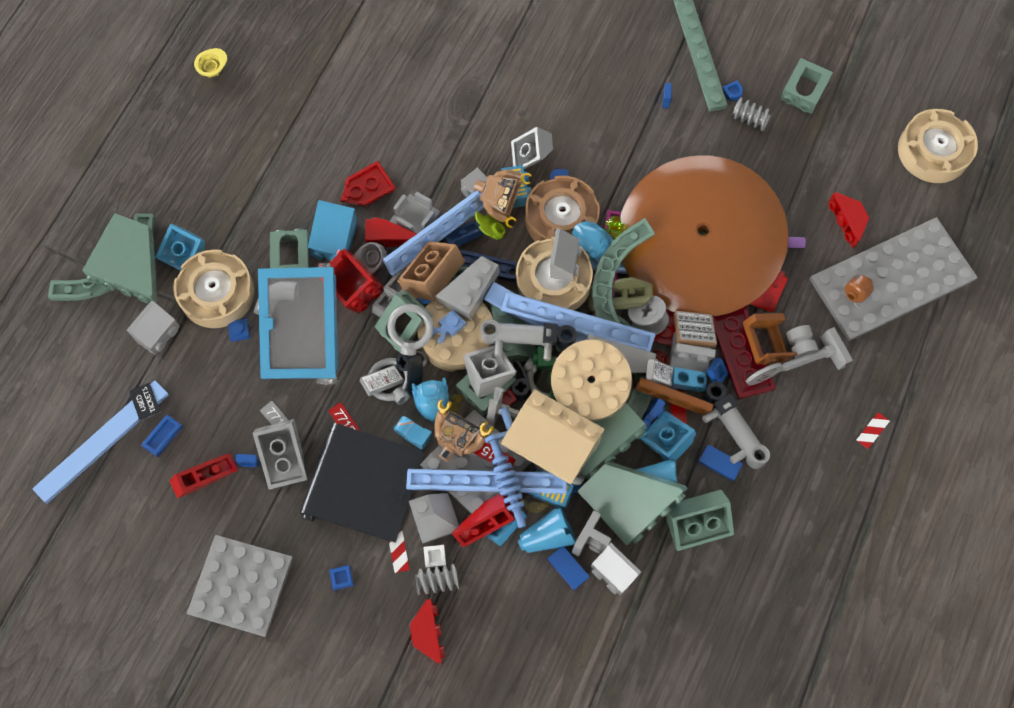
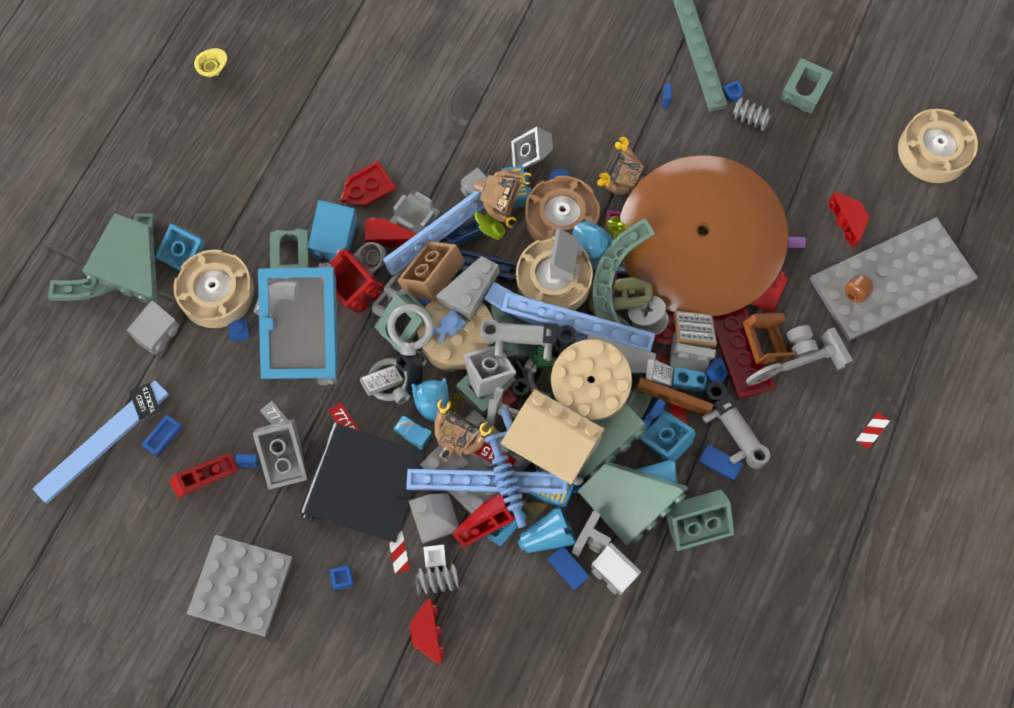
(625, 171): none -> torso

